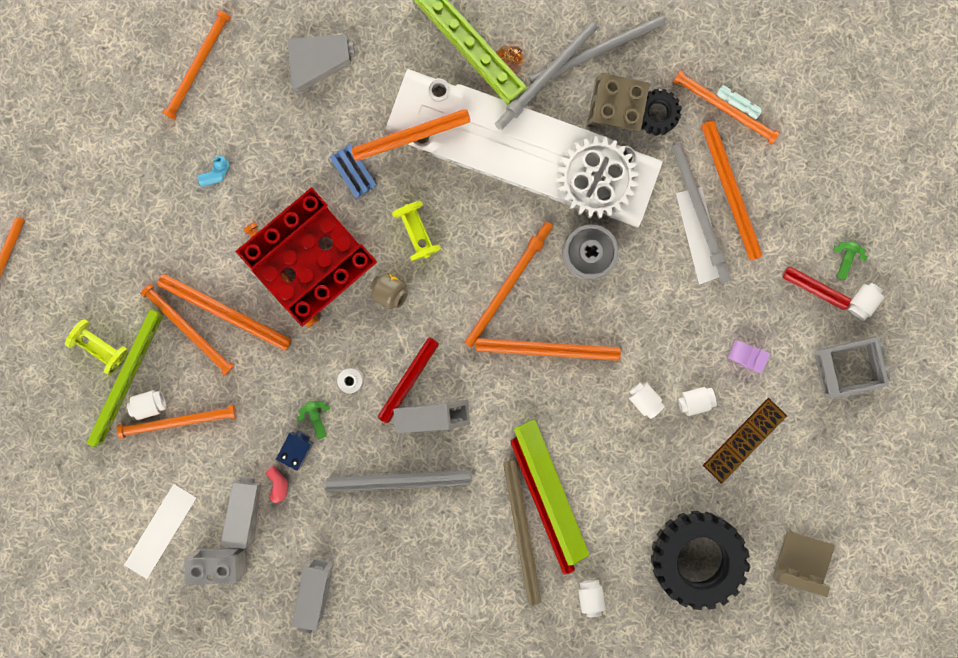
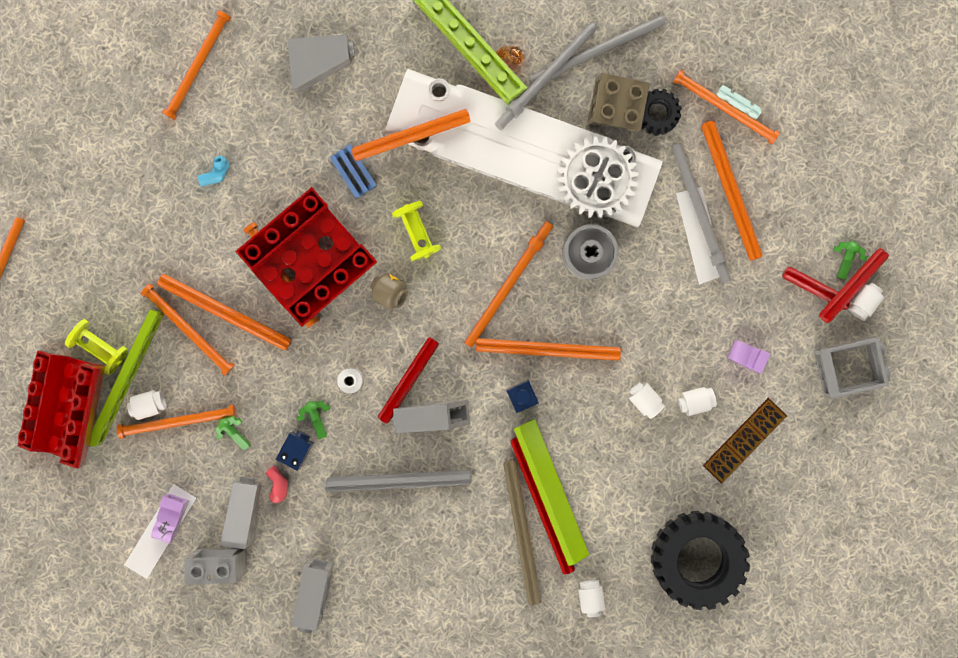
(61, 407): none -> red slope
(169, 517): none -> lavender leg
(226, 425): none -> bright green piece
(522, 396): none -> dark blue brick
(804, 563): dark tan bracket -> none
(853, 285): none -> red axle

